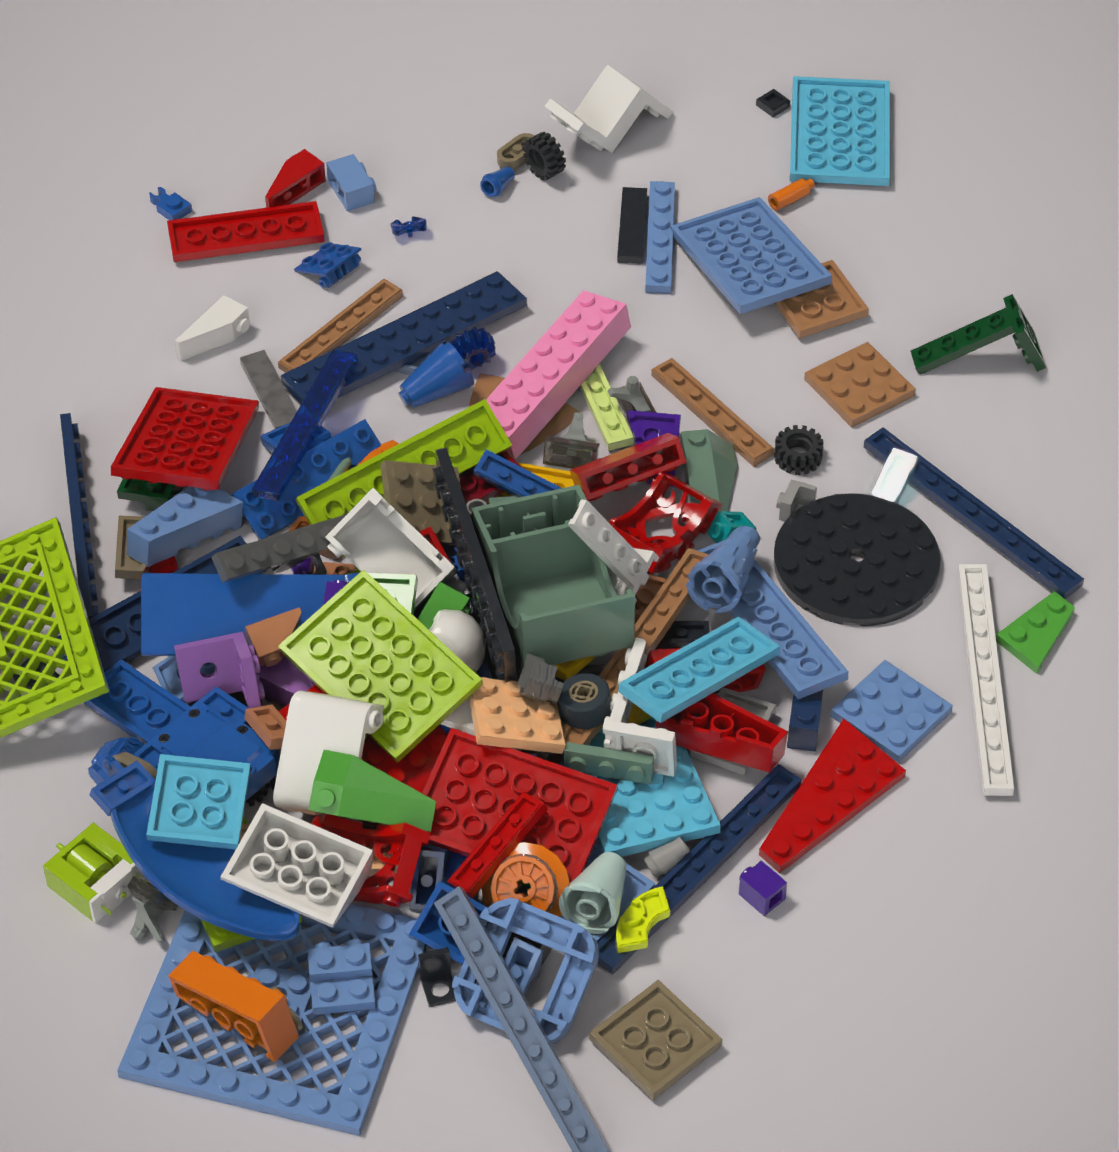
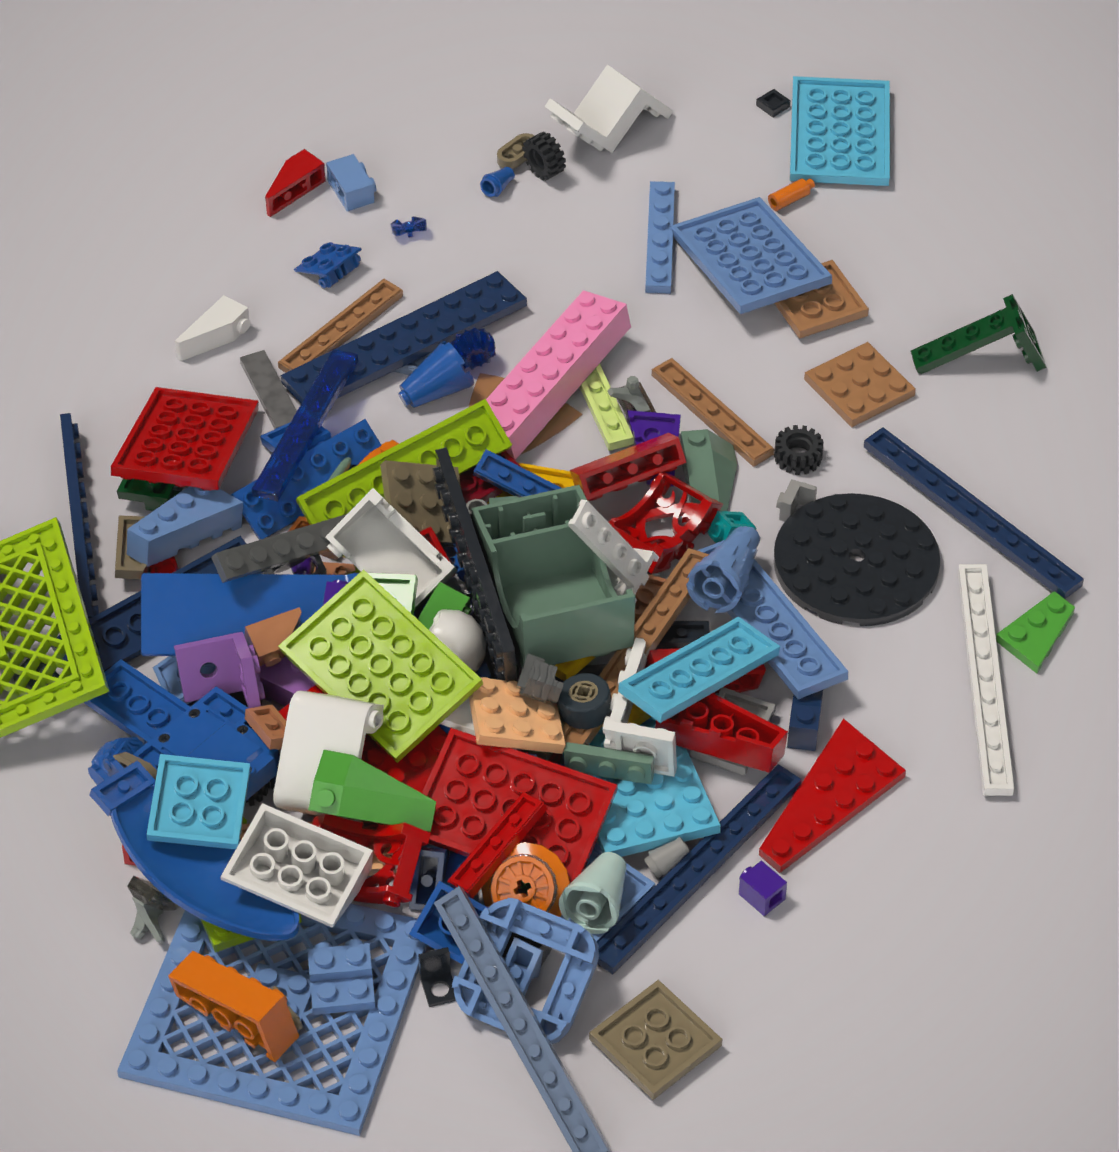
(92, 873): lime piece -> none
(171, 206): blue plate -> none
(245, 231): red plate -> none
(571, 449): clear smoke piece -> none
(632, 225): black tile -> none
(640, 918): neon yellow tile -> none
(892, 710): medium blue plate -> none
(895, 475): clear light blue tile -> none

